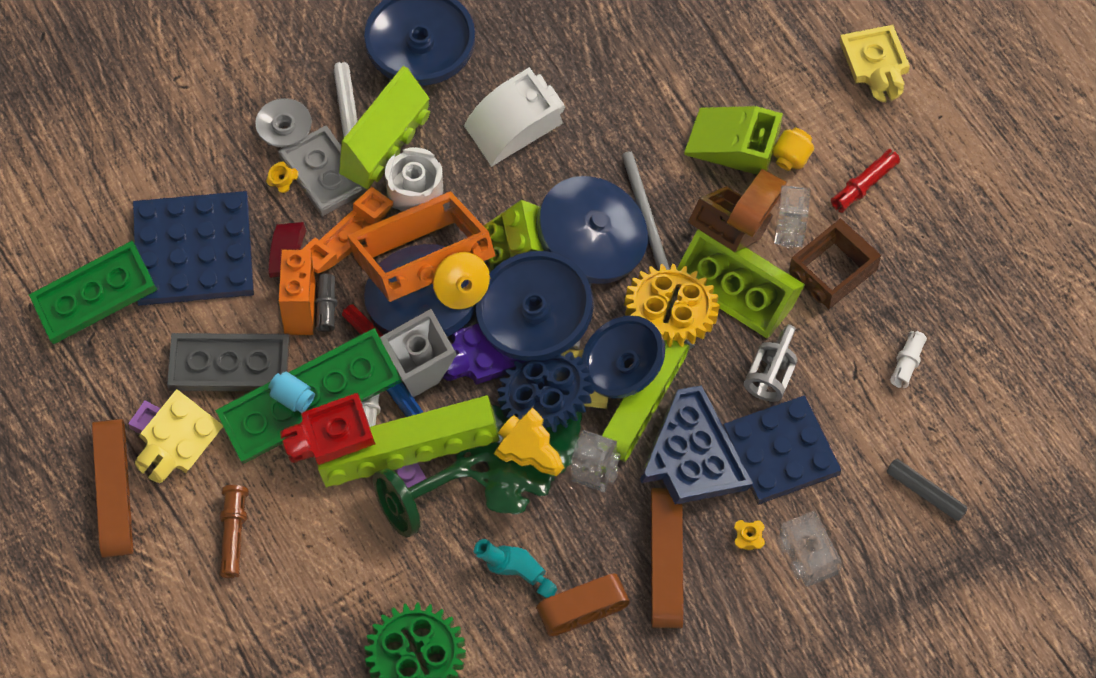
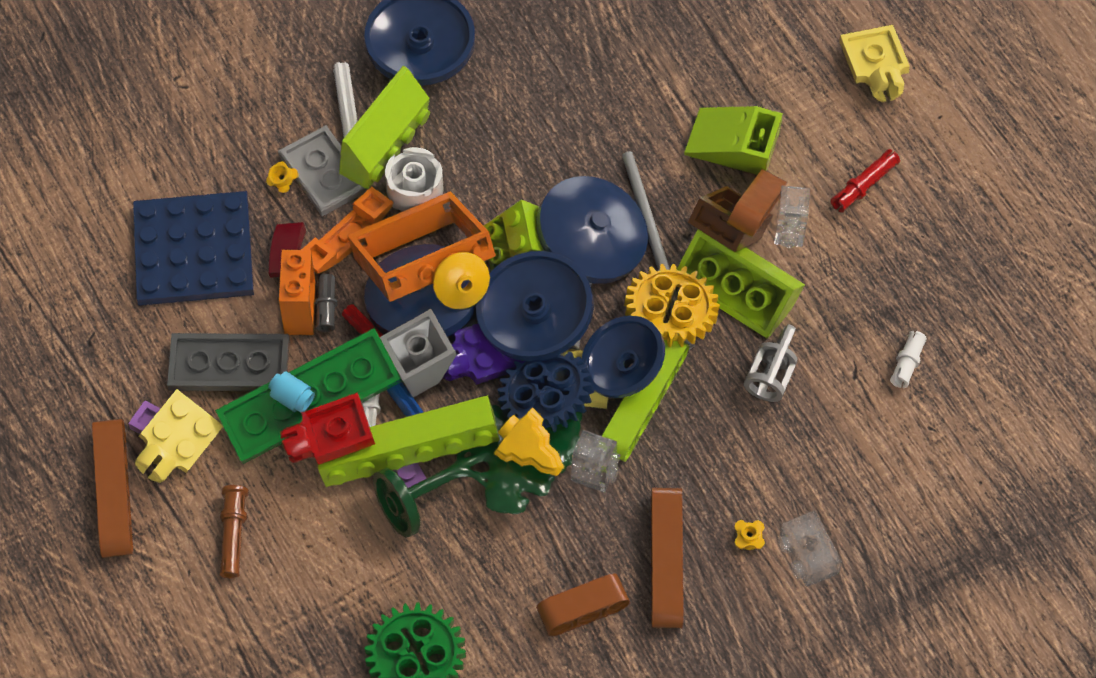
(92, 292): green plate -> none
(280, 114): light grey dish -> none
(514, 116): white piece -> none
(515, 561): teal arm -> none
(694, 451): dark blue wing -> none
(782, 449): dark blue plate -> none
(793, 149): yellow head -> none
(852, 245): reddish brown window -> none
(927, 489): dark grey axle -> none

